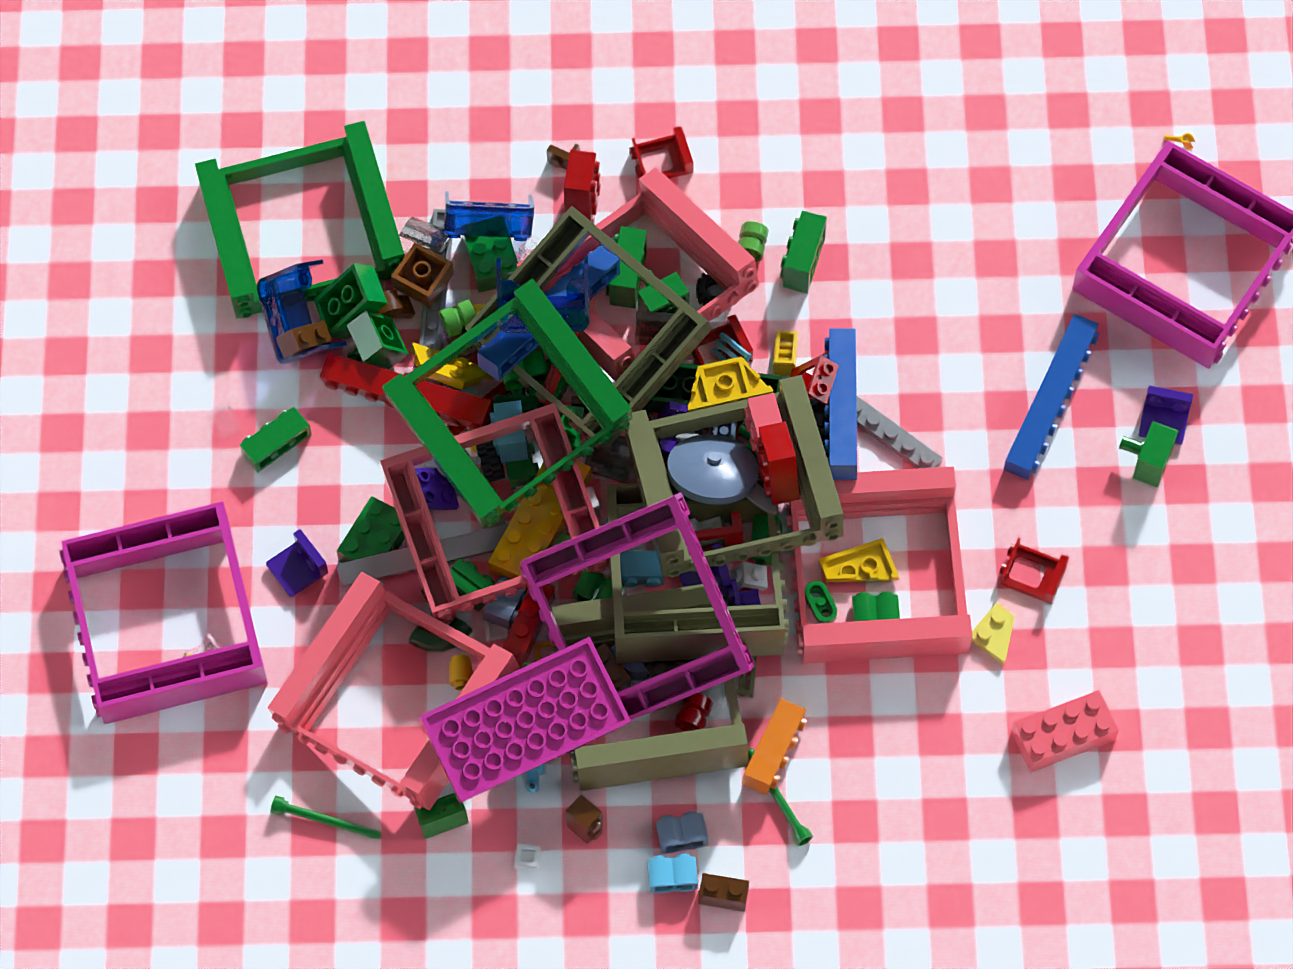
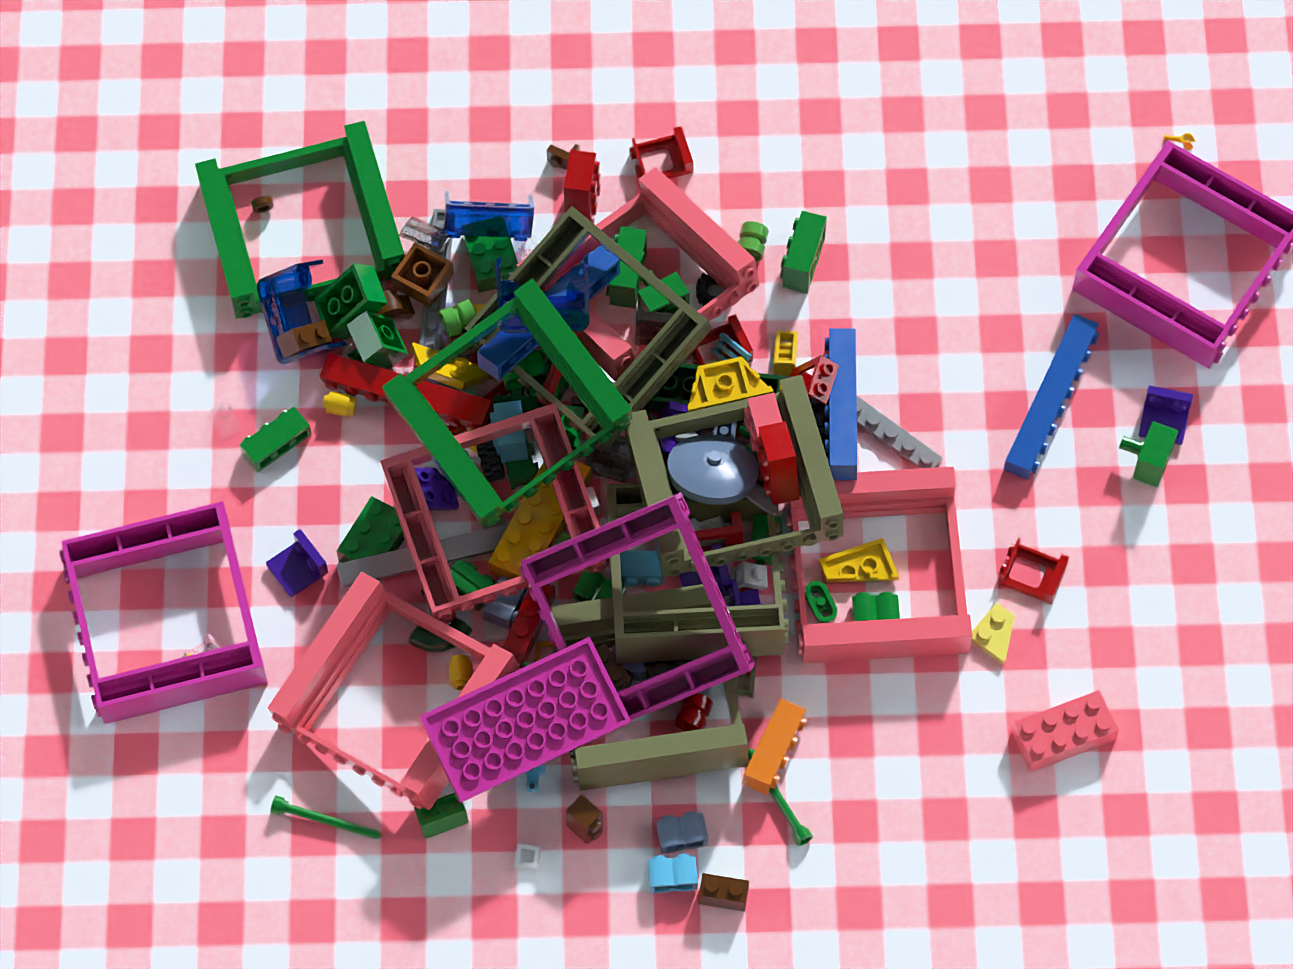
(262, 204): none -> reddish brown tile
(340, 404): none -> yellow brick

